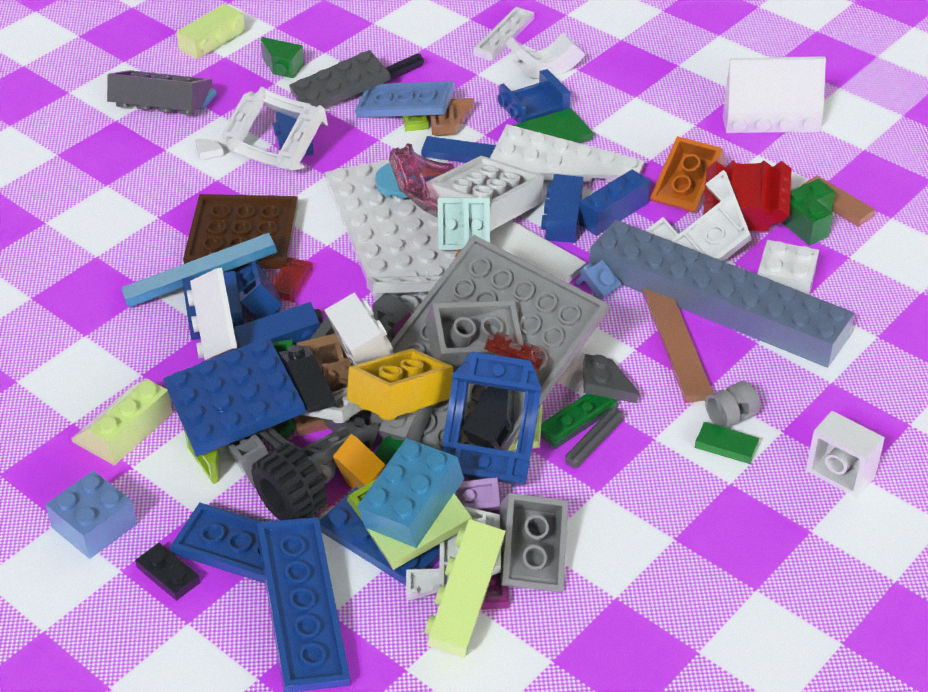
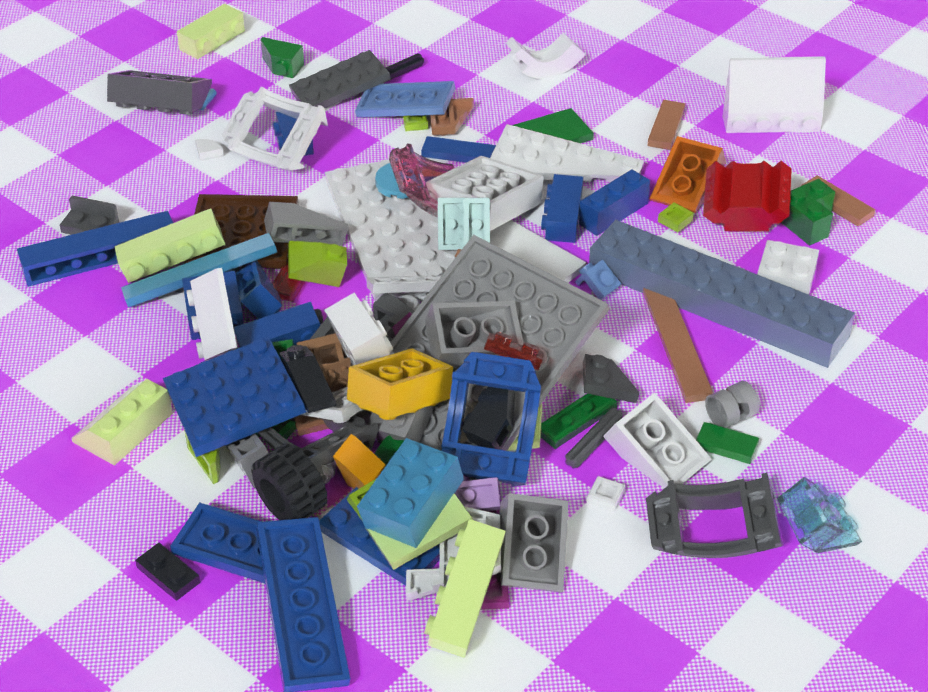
(83, 250): none -> blue brick
(88, 215): none -> dark grey bracket
(91, 514): medium blue brick -> none
(169, 245): none -> yellowish green brick
(296, 223): none -> light grey slope
(317, 262): none -> lime slope
(509, 27): white tile -> none
(535, 100): blue panel -> none
(606, 494): none -> white tile
(657, 443): none -> white slope
(666, 124): none -> nougat tile
(675, 217): none -> lime plate
(718, 231): white wing -> none
(758, 510): none -> dark grey wedge
(818, 517): none -> clear light blue slope
(844, 454): white brick -> none

